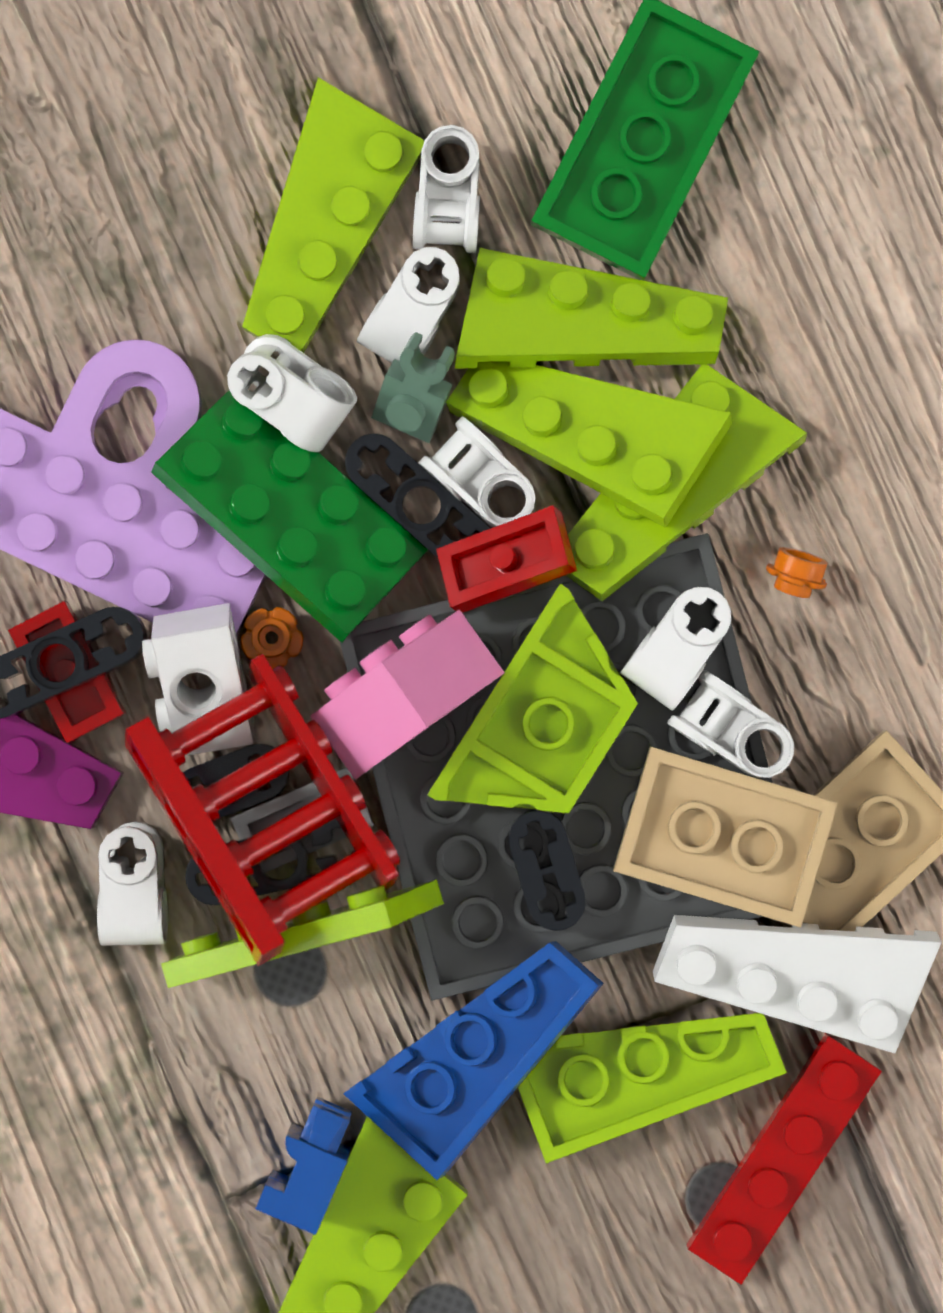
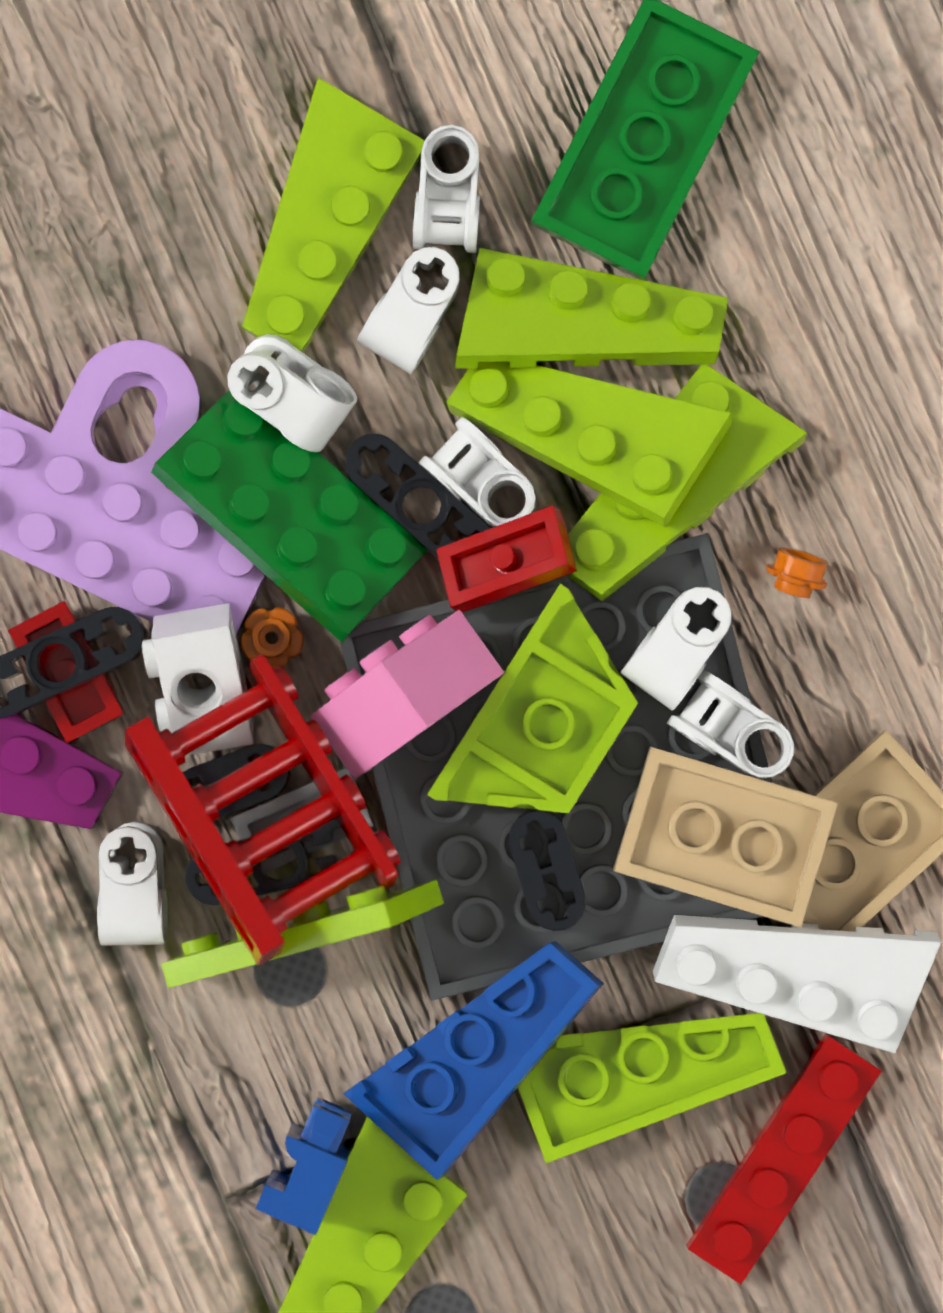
(414, 391): sand green plate -> none

